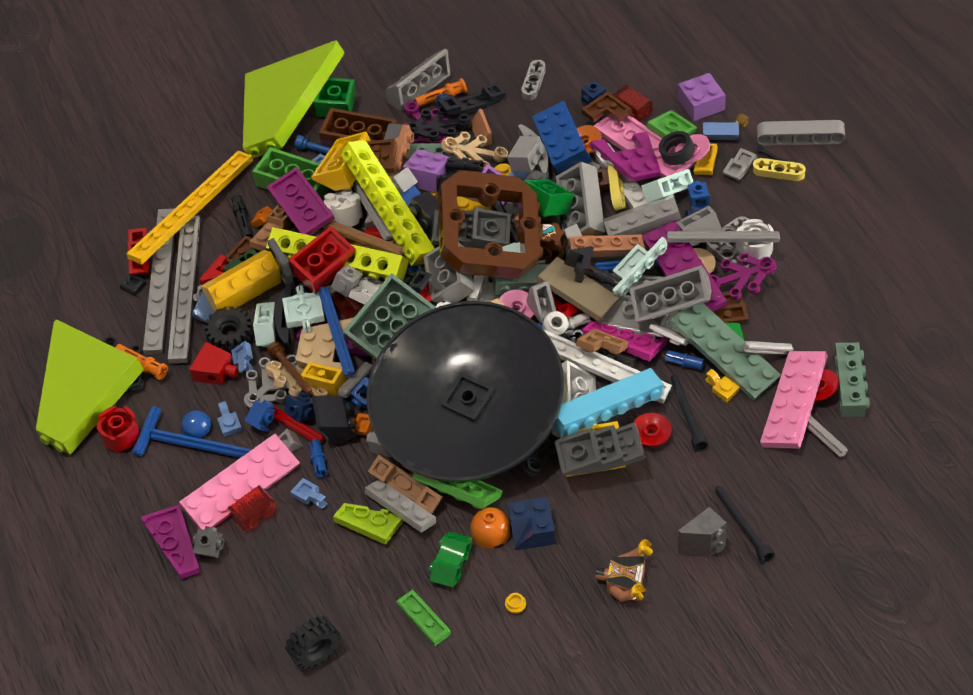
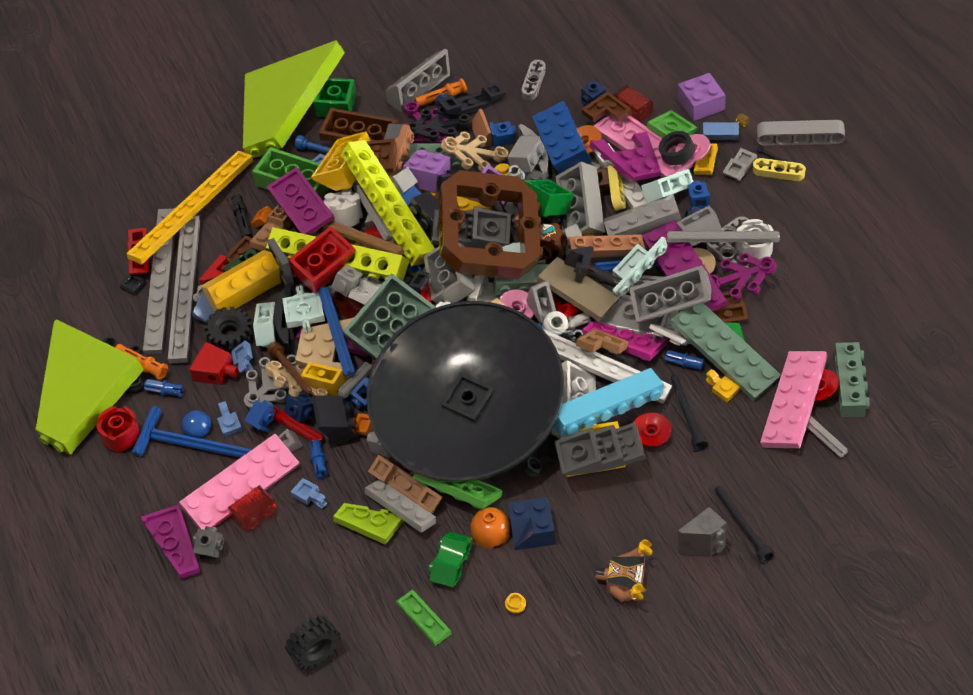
(163, 387): none -> blue axle
(465, 164): black pin -> none
(502, 133): none -> blue brick
(515, 171): none -> light grey pin
(767, 347): light grey axle -> none

